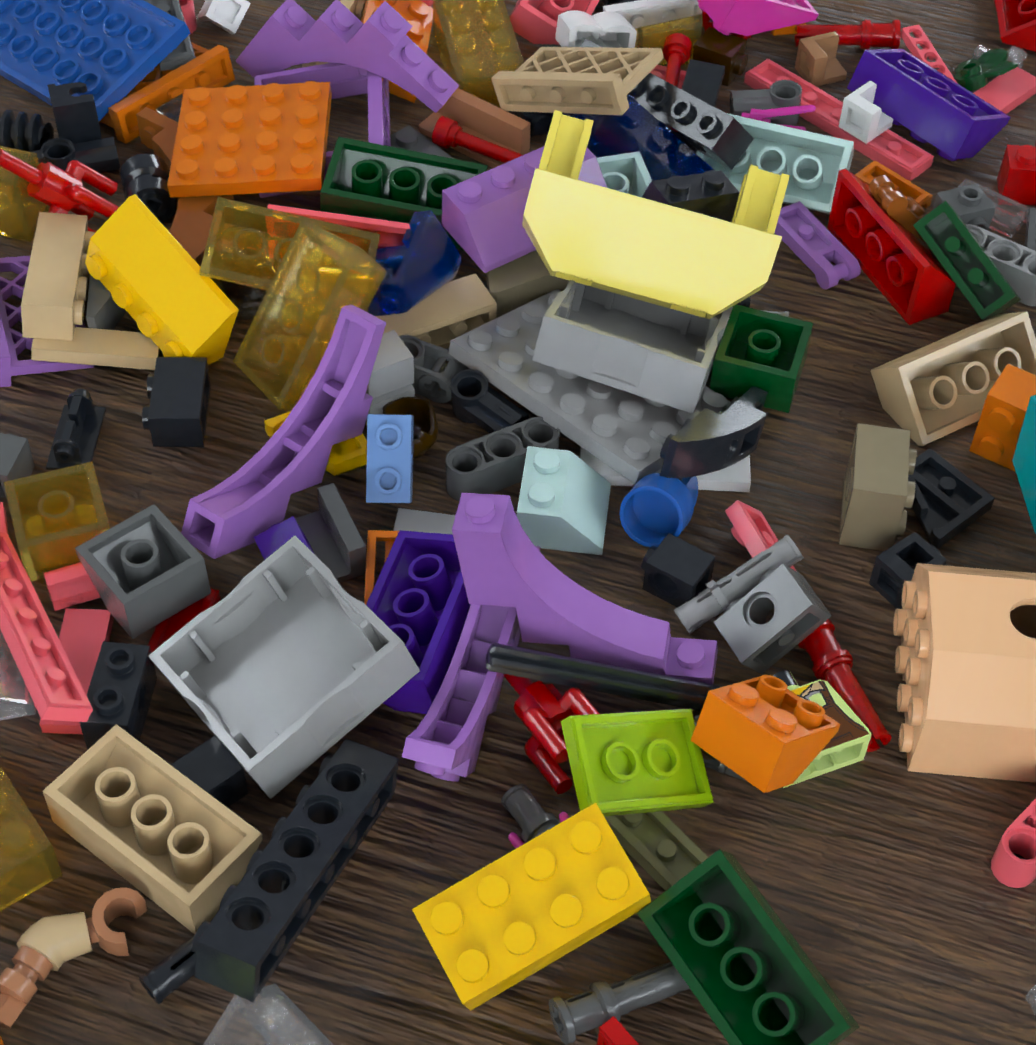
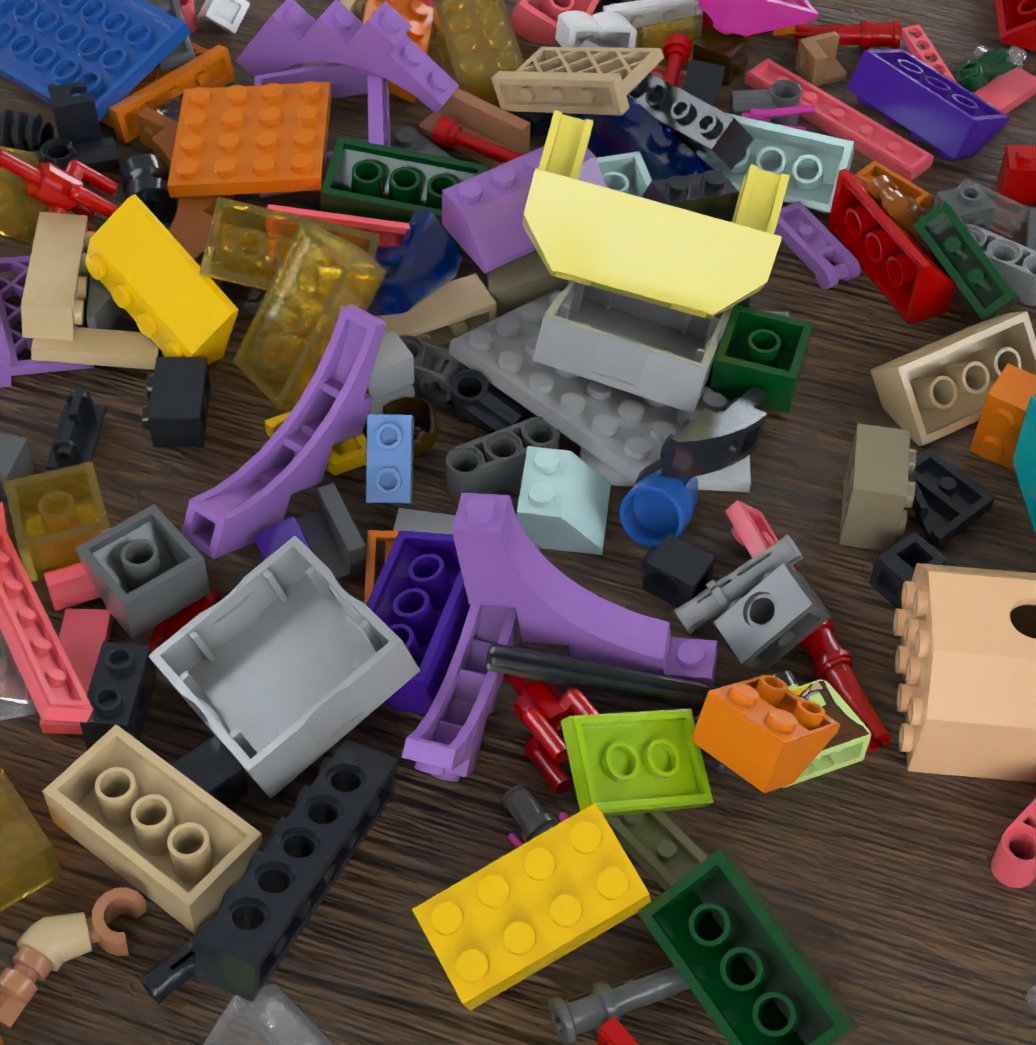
(861, 116): white panel -> none

